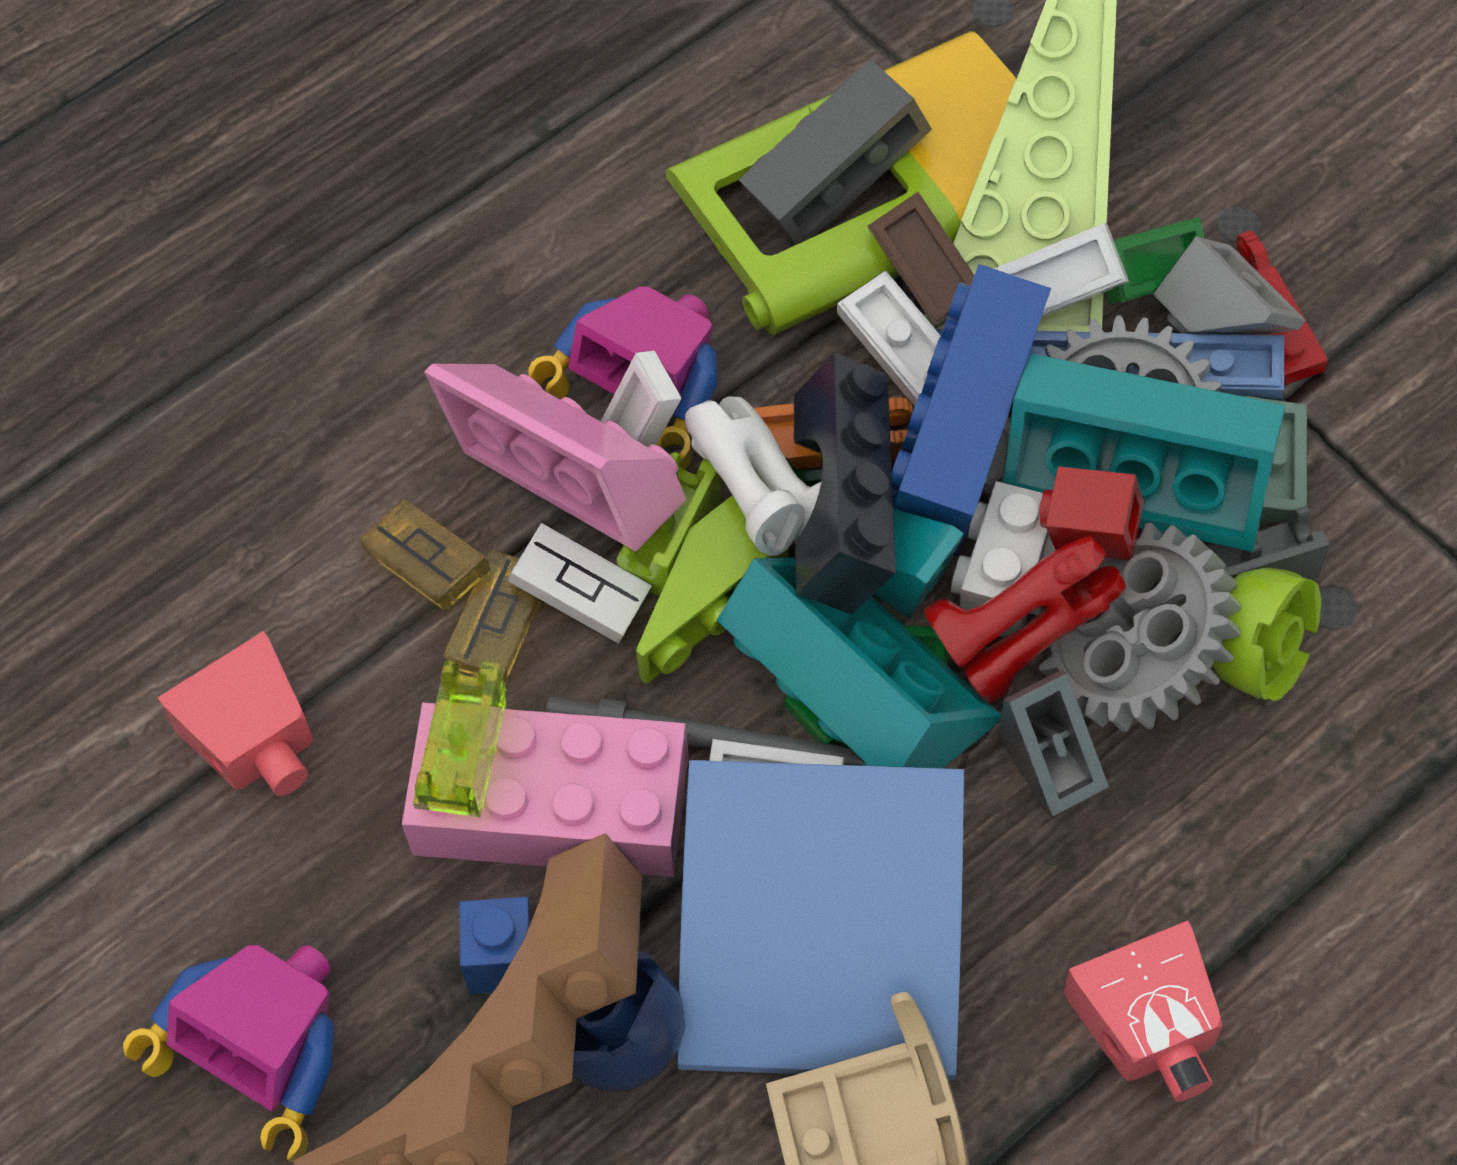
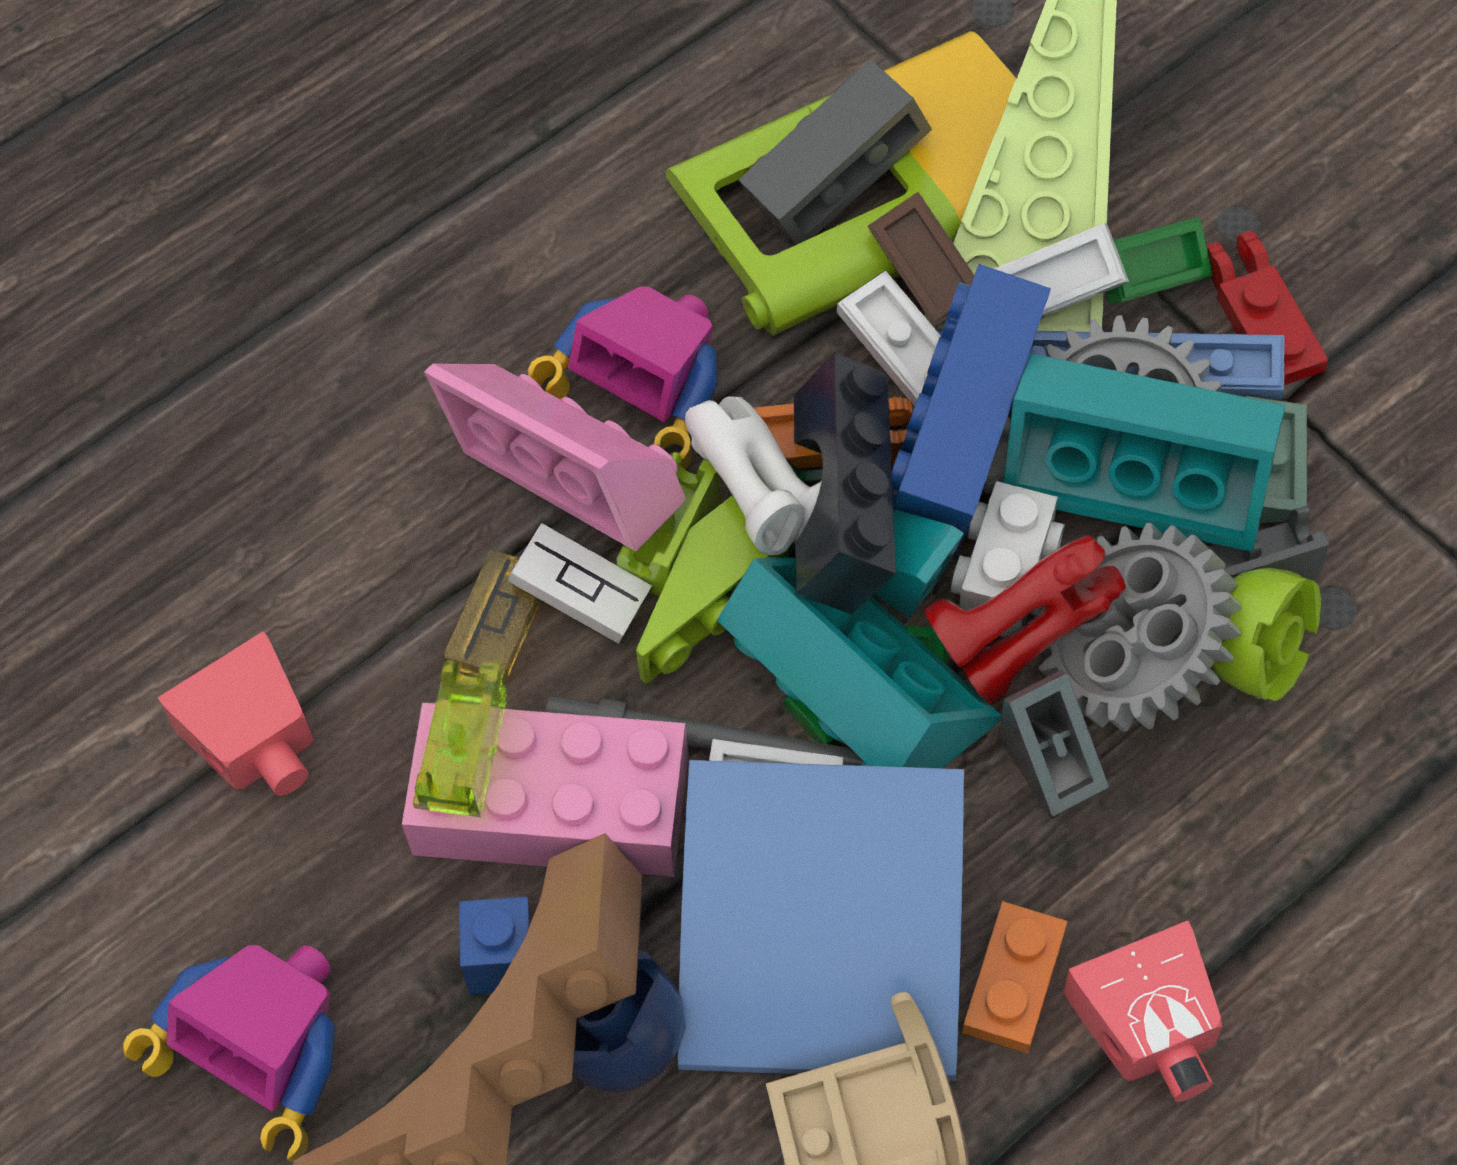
(425, 554): clear yellow tile -> none
(644, 399): white tile -> none
(1014, 977): none -> orange plate
(1094, 505): red brick -> none
(1222, 294): light grey slope -> none

